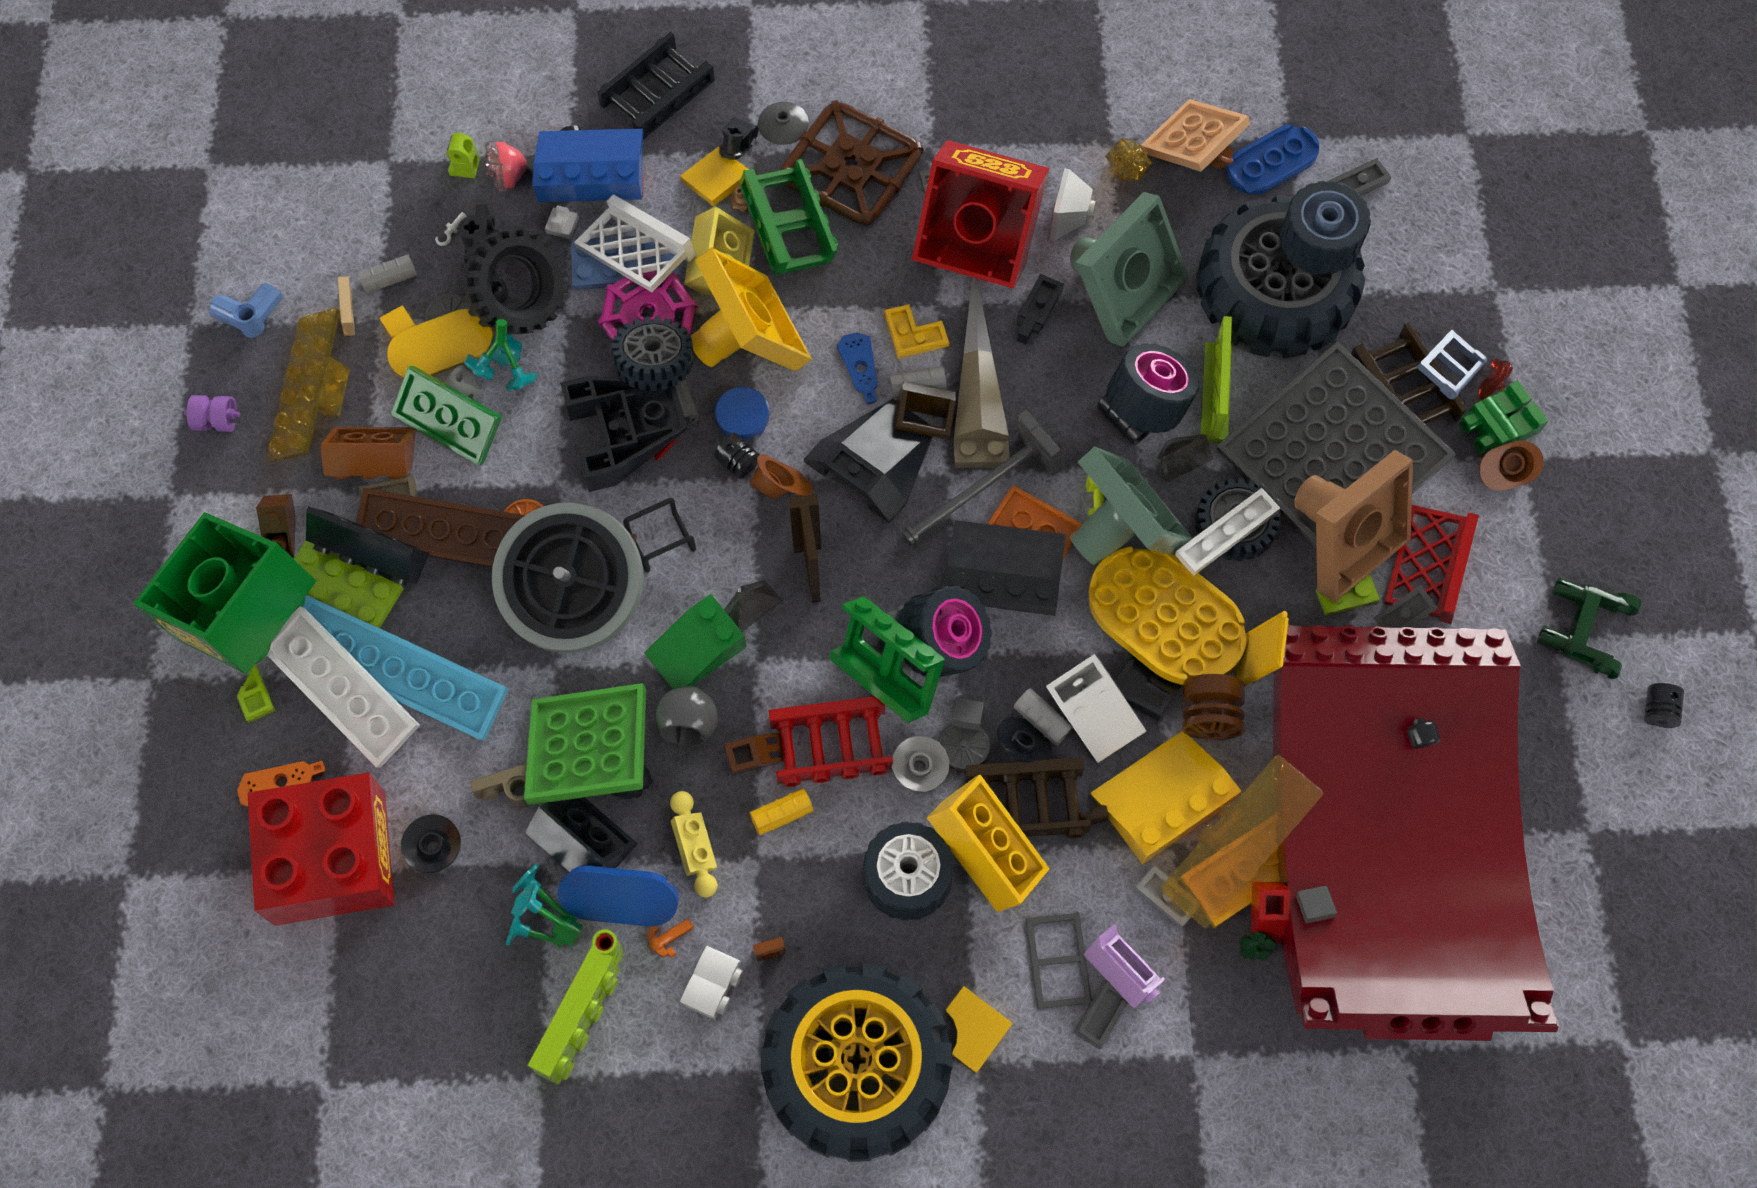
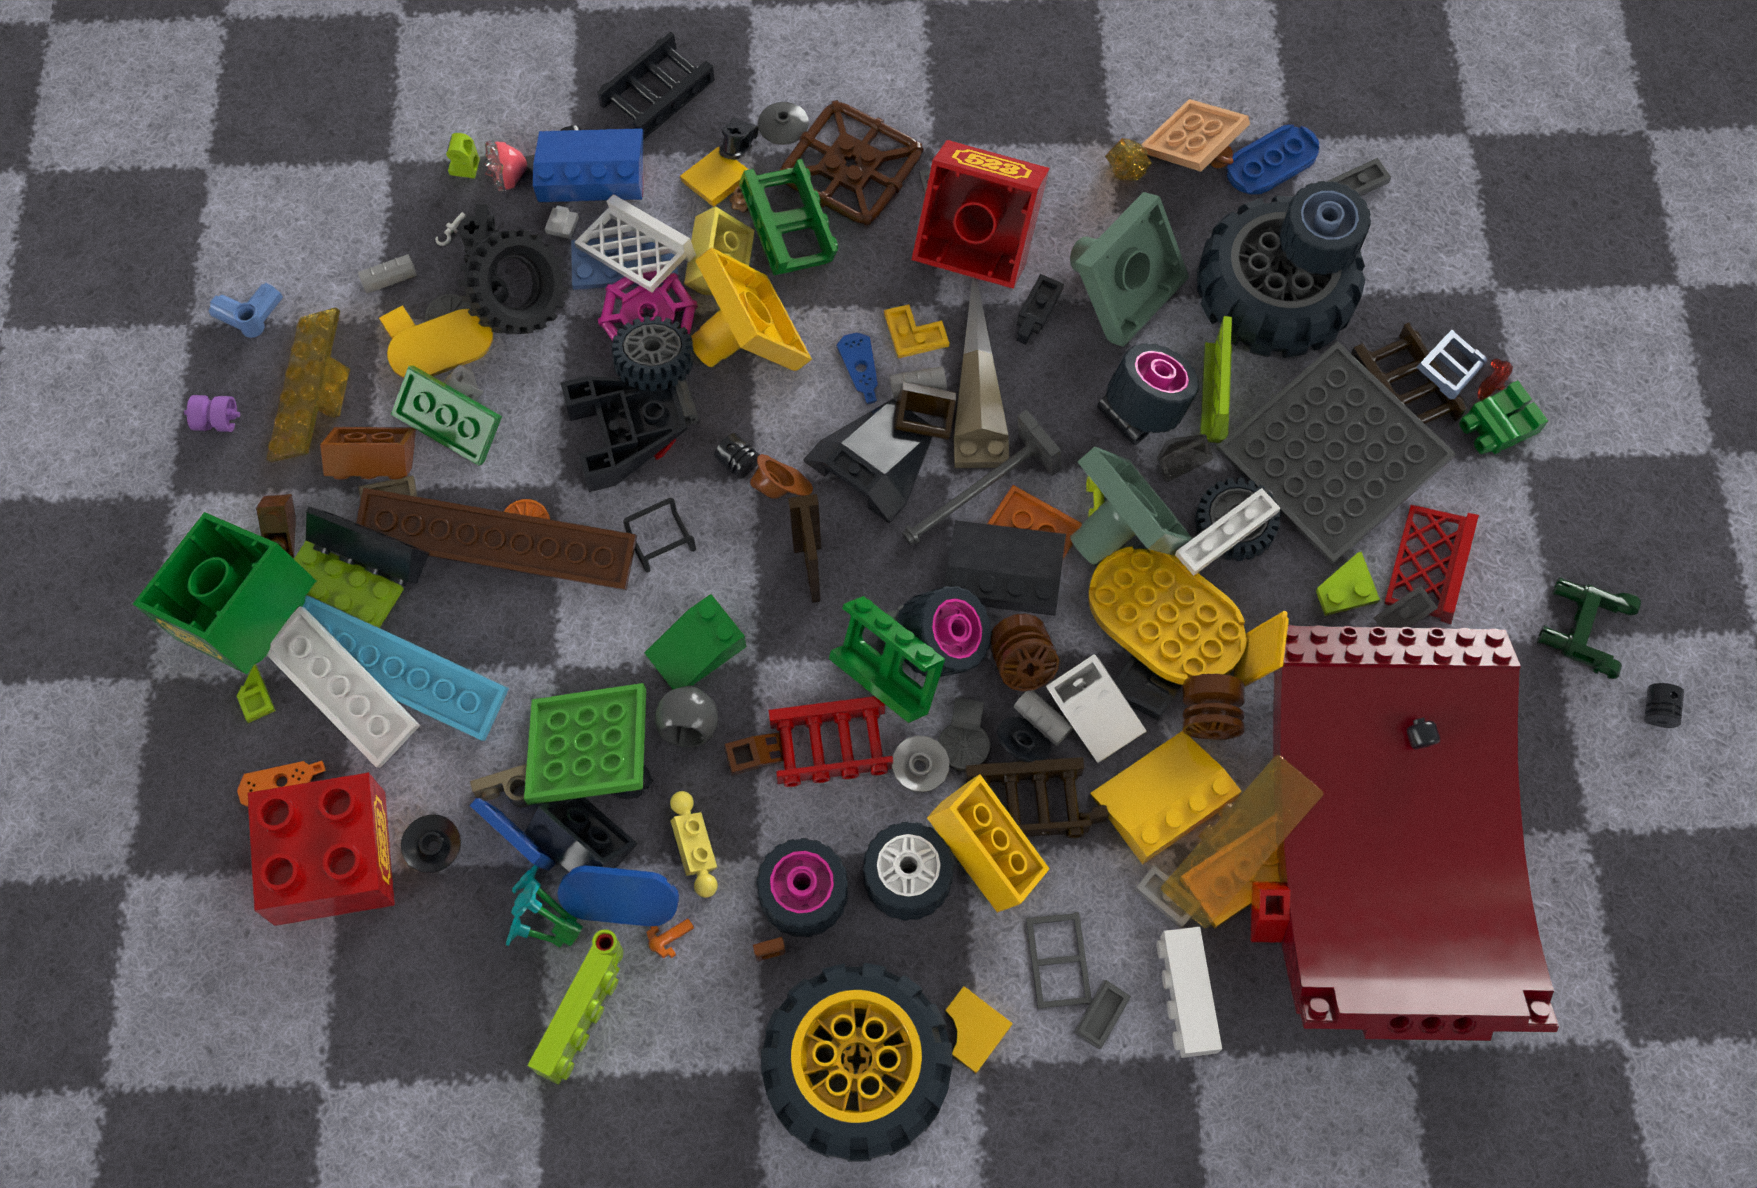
(346, 306): tan tile -> none
(504, 351): teal plant -> none
(513, 834): none -> blue tile
(567, 577): black wheel -> none
(711, 983): white brick -> none
(742, 412): blue tile -> none
(751, 603): clear smoke slope -> none
(781, 811): yellow axle -> none
(806, 910): none -> wheel
(1024, 652): none -> reddish brown wheel
(1071, 206): white slope -> none
(1123, 968): lavender window -> none
(1190, 992): none -> white brick
(1256, 944): dark green plant -> none
(1316, 904): dark grey tile -> none
(1358, 524): medium nougat piece -> none
(1511, 465): dark orange piece -> none

